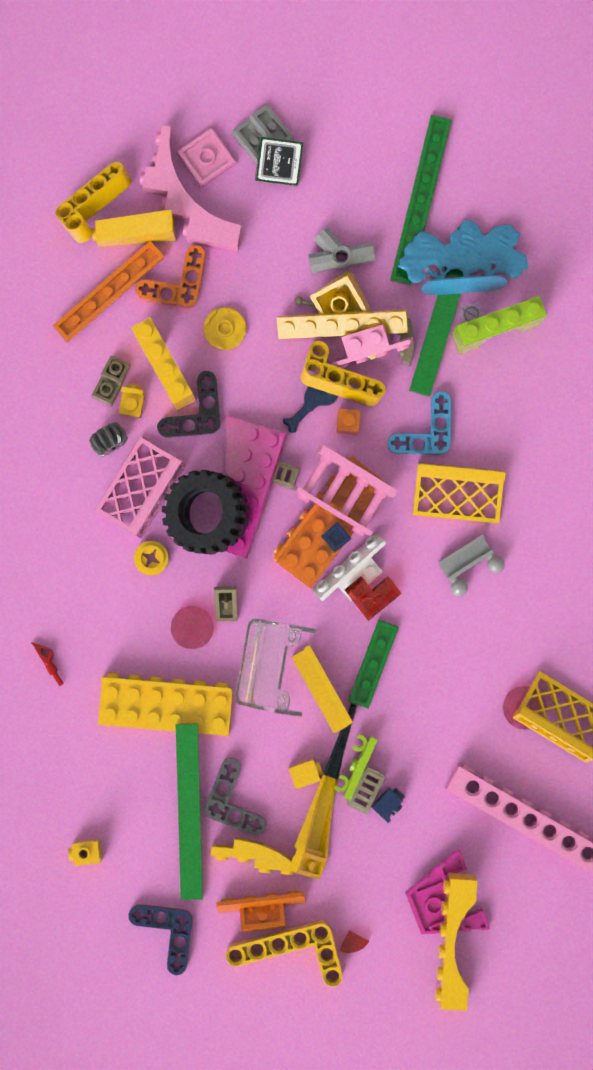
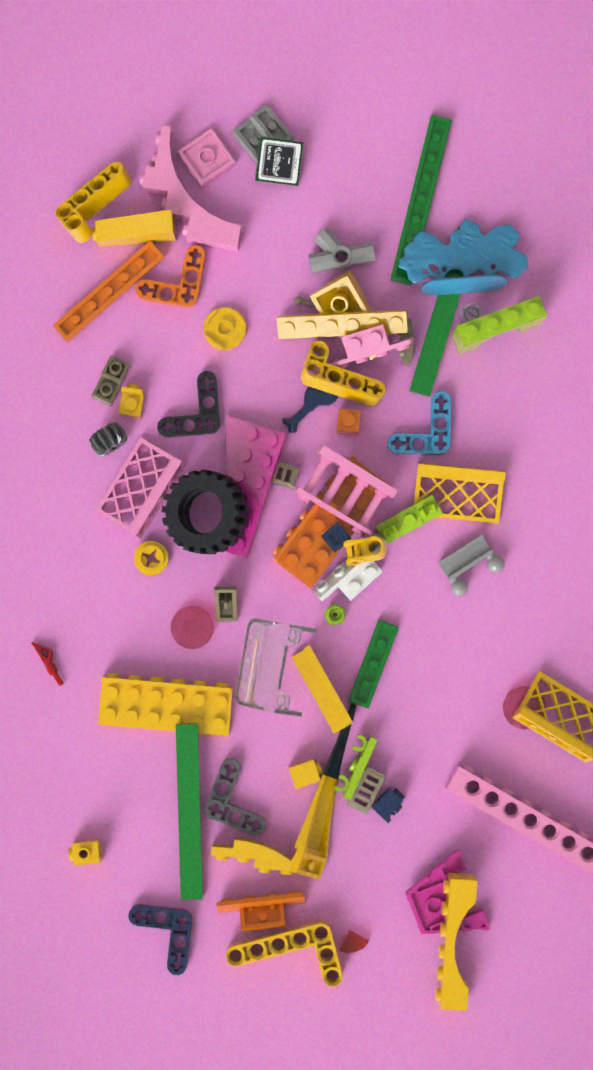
(163, 364): yellow arch -> none
(334, 608): none -> lime plate
(360, 550): none -> yellow piece
(373, 600): clear red plate -> none
(409, 519): none -> lime plate

